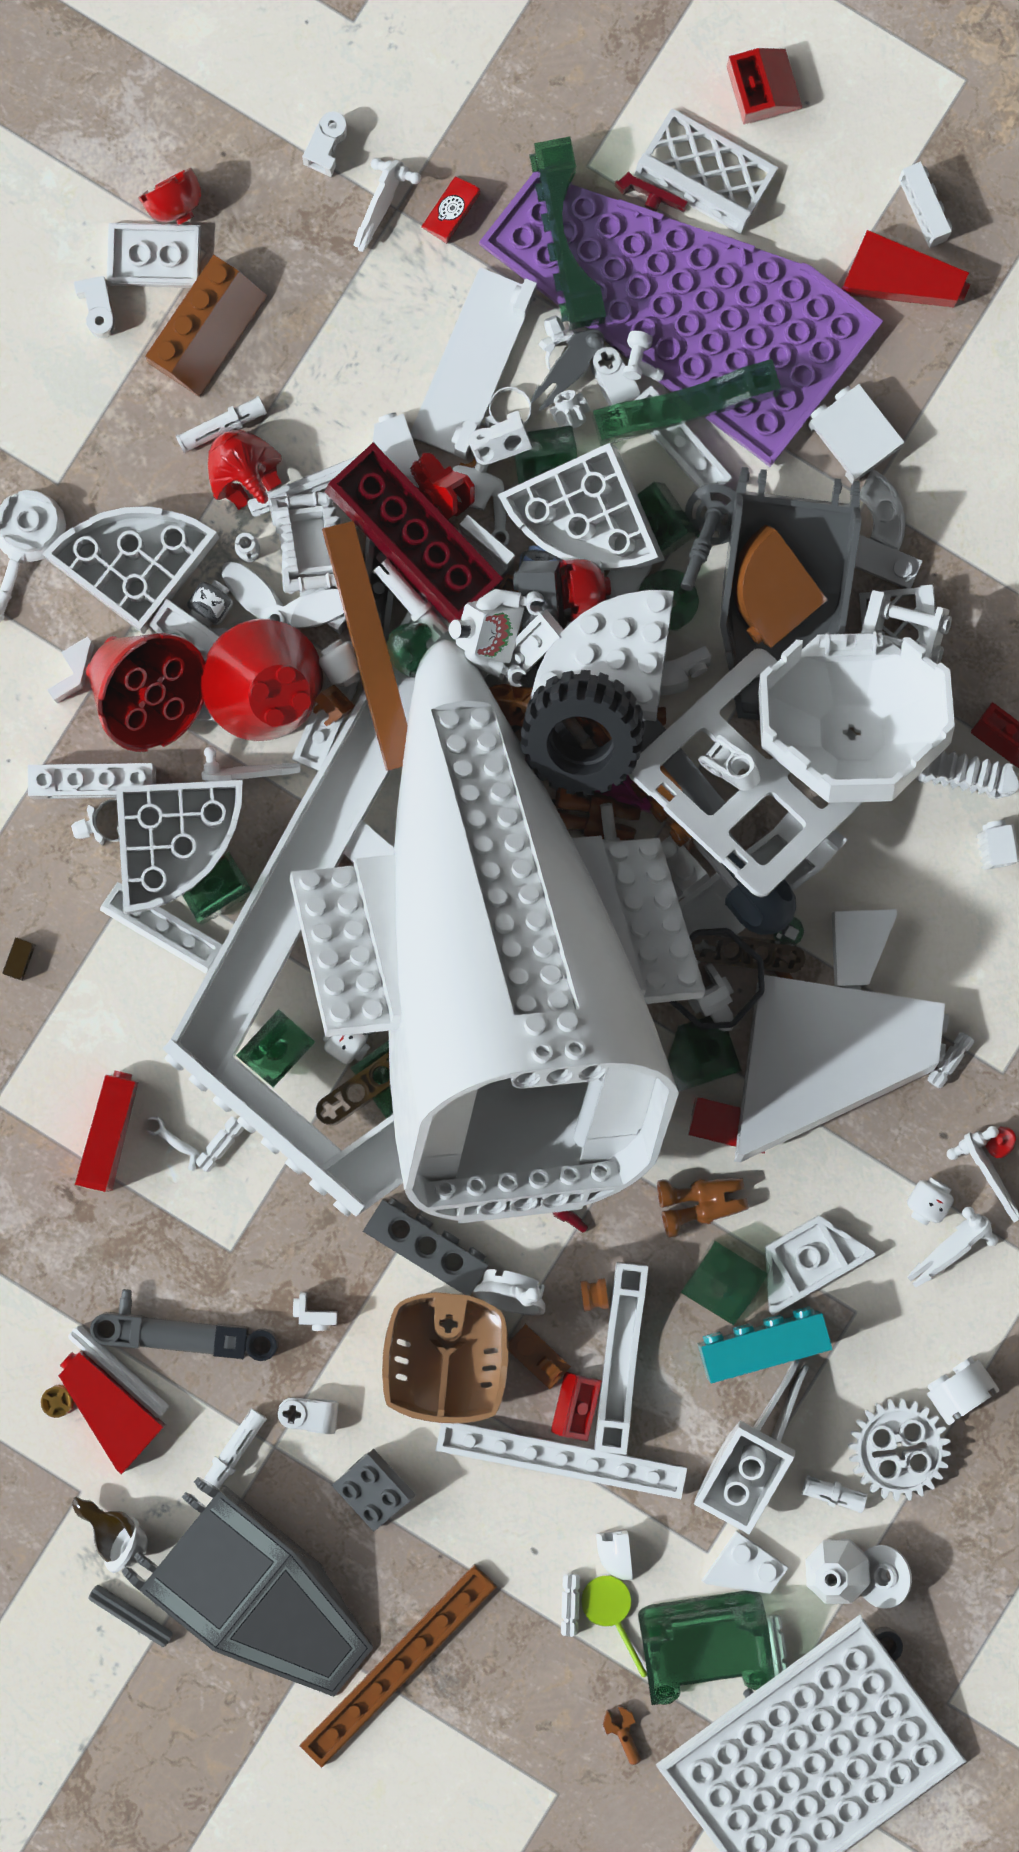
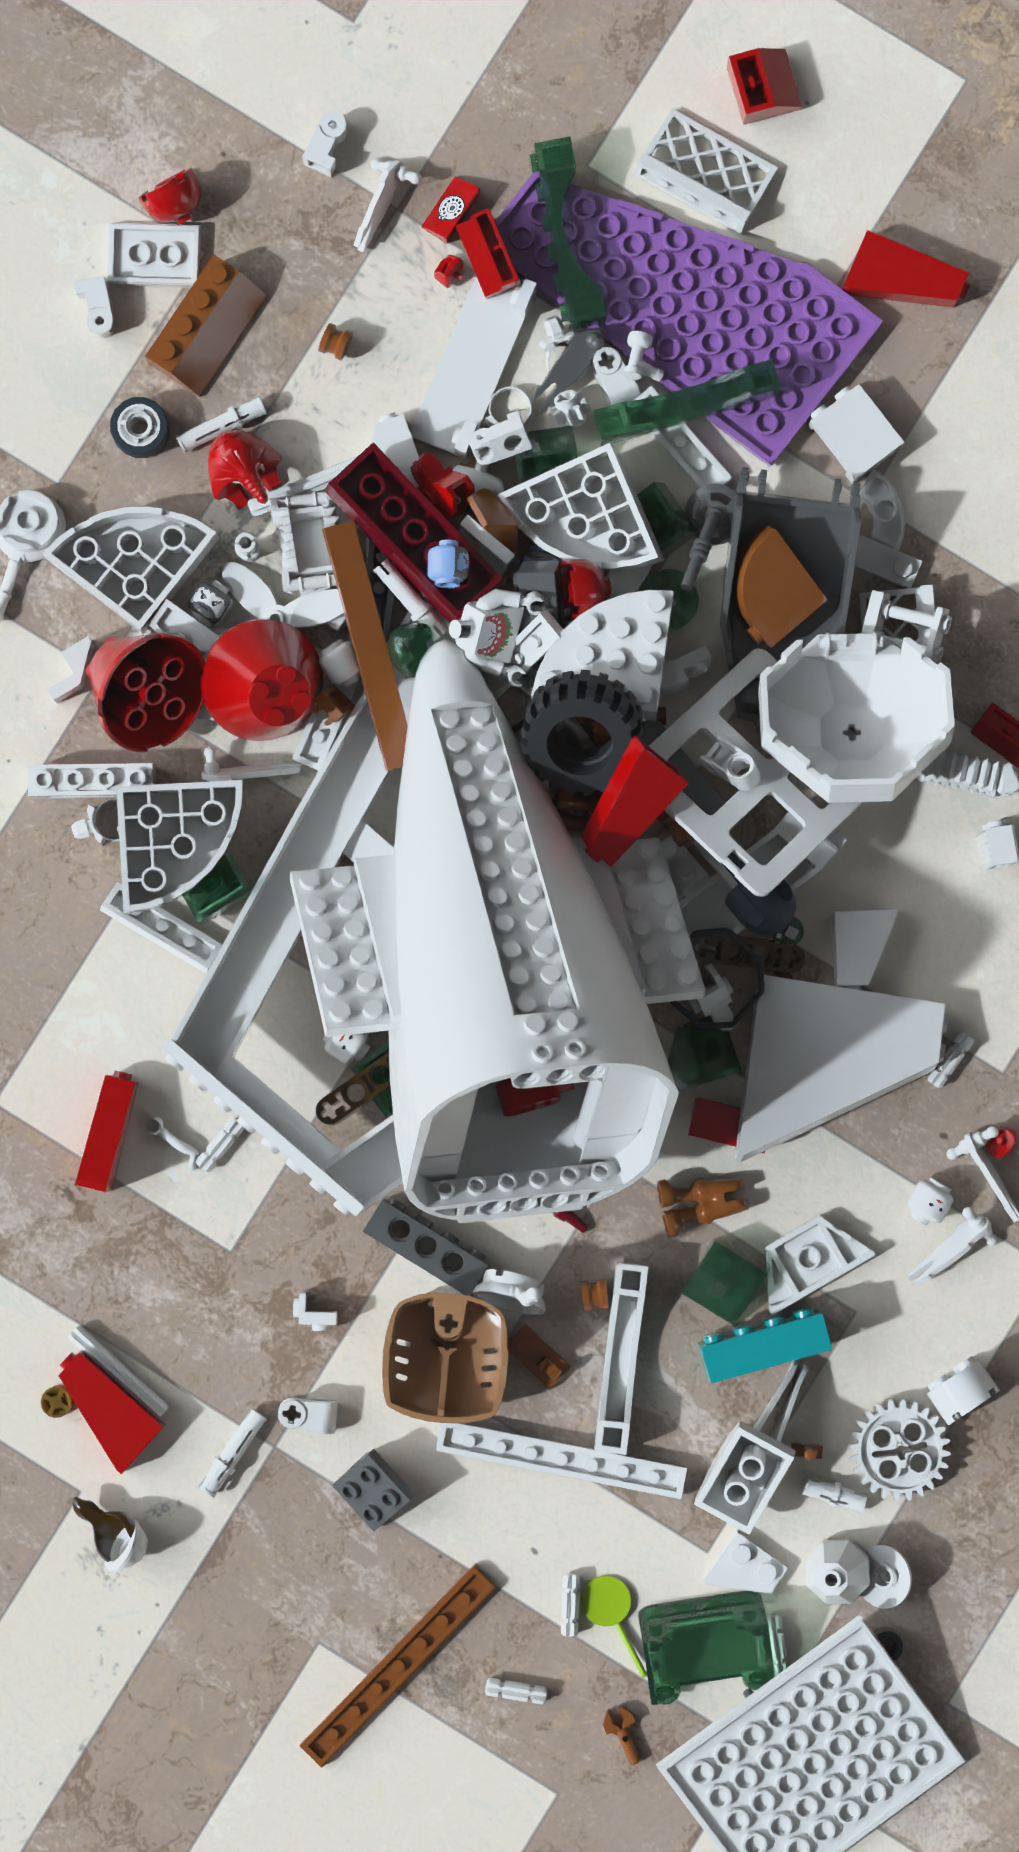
(18, 959): dark brown piece -> none
(130, 1615): dark grey axle -> none
(143, 444): none -> wheel
(174, 1335): dark grey piece -> none
(255, 1595): dark grey windscreen -> none
(275, 1048): clear green slope -> none
(335, 341): none -> dark orange wheel
(448, 270): none -> red piece
(448, 564): none -> light blue head
(488, 254): none -> red piece
(495, 517): none -> dark orange slope
(512, 701): dark orange piece -> none
(516, 1691): none -> white axle
(523, 1100): none -> red piece
(576, 1406): red slope -> none
(615, 1553): white brick -> none
(631, 802): none -> red slope
(654, 194): dark red piece -> none
(809, 1452): none -> dark orange bar
(925, 204): white piece -> none

